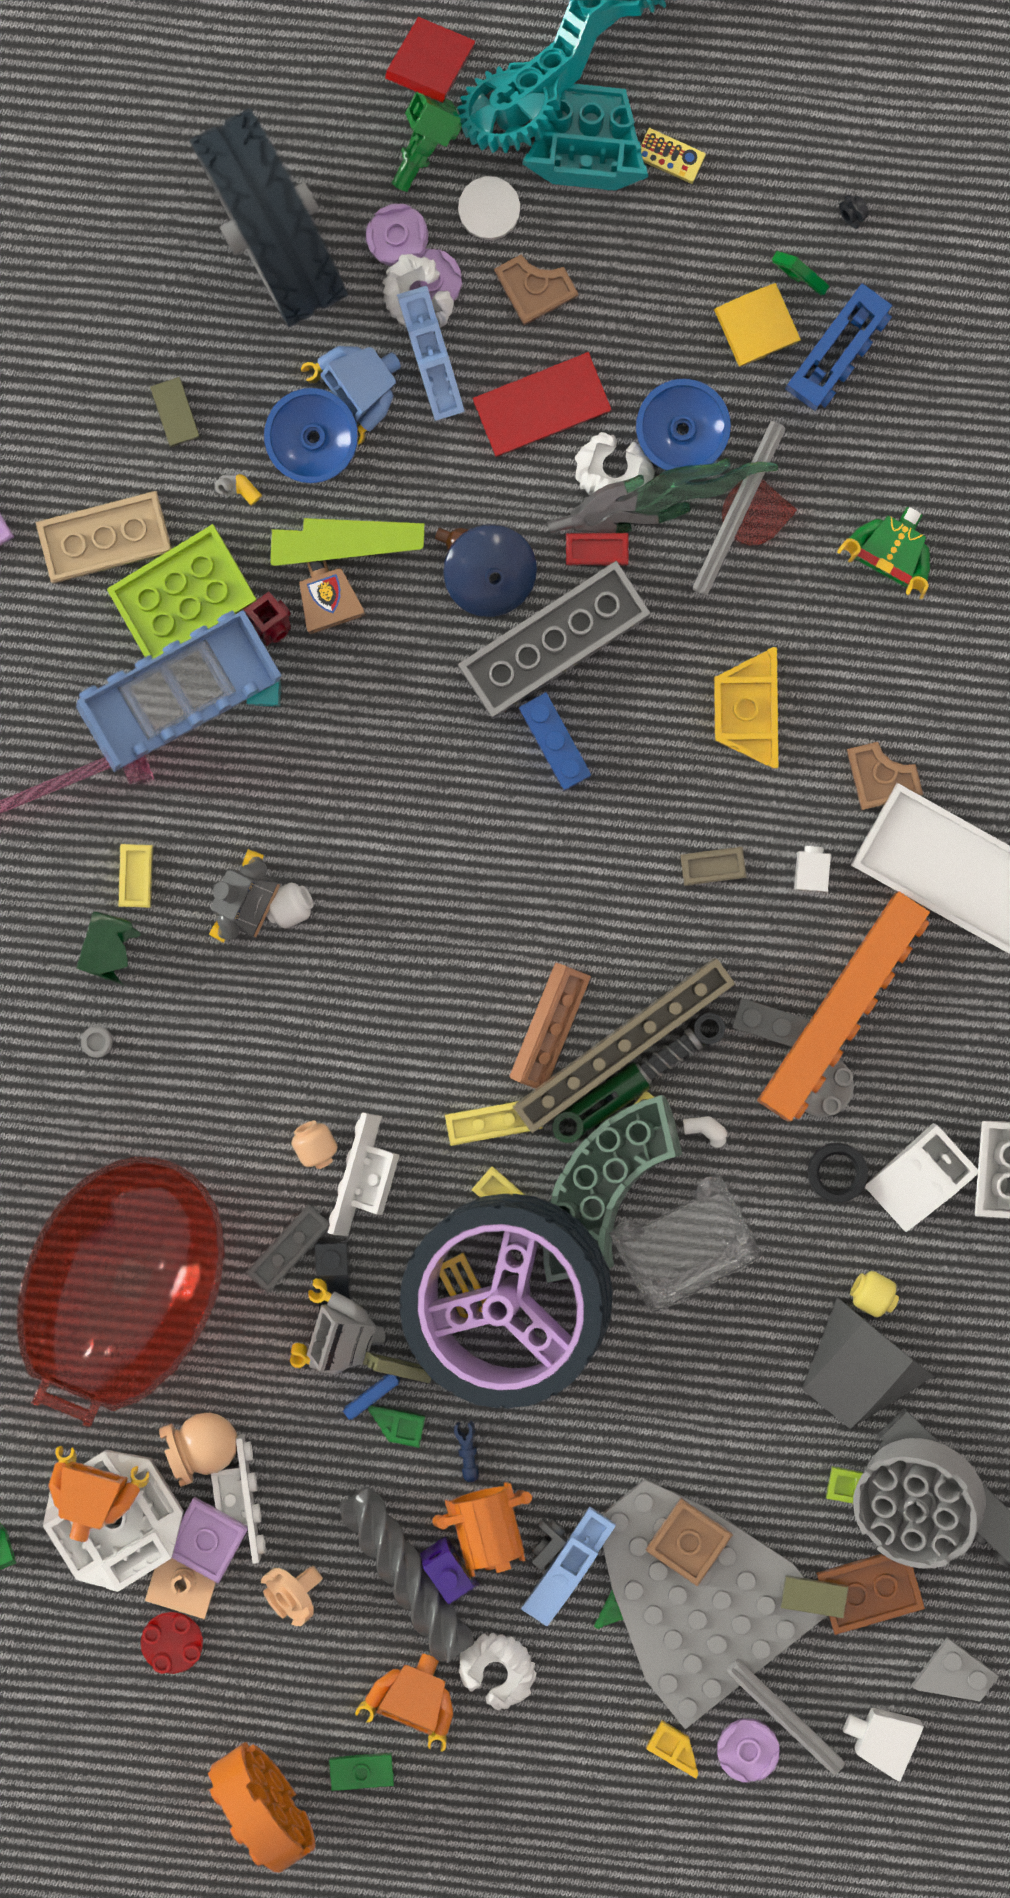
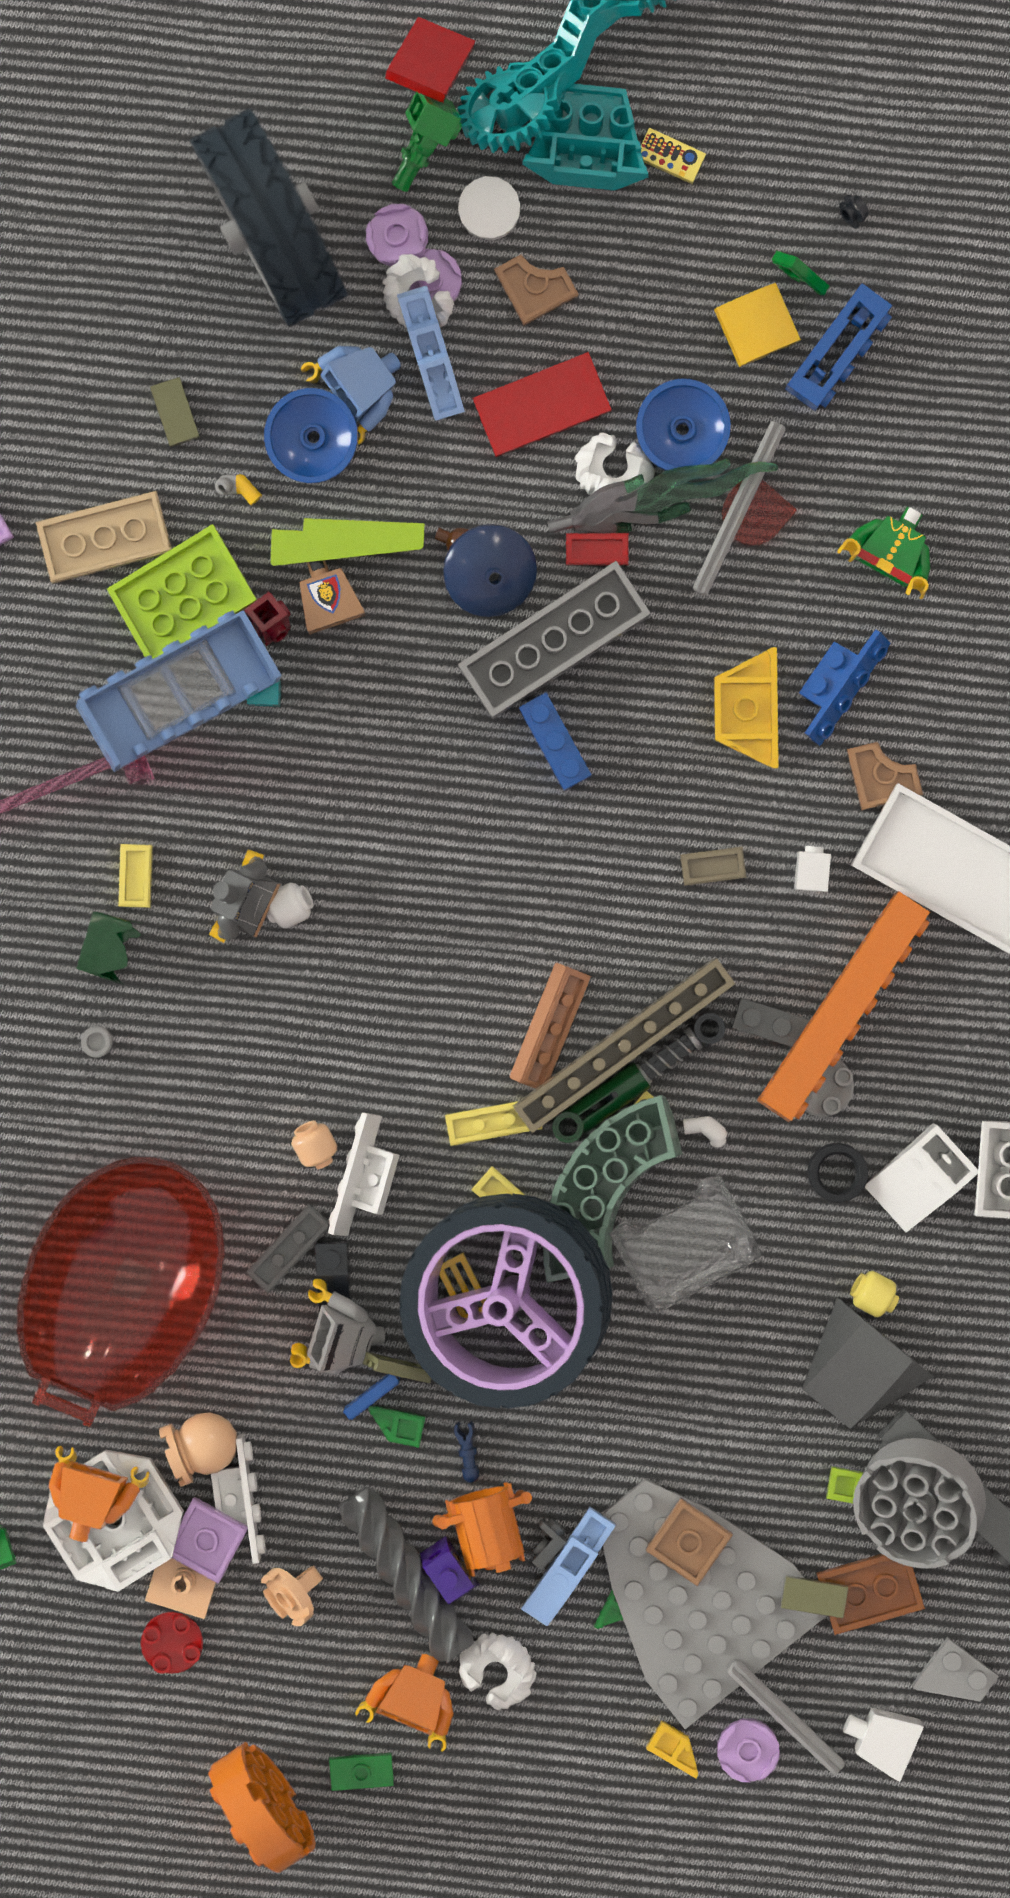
(838, 681): none -> blue bracket

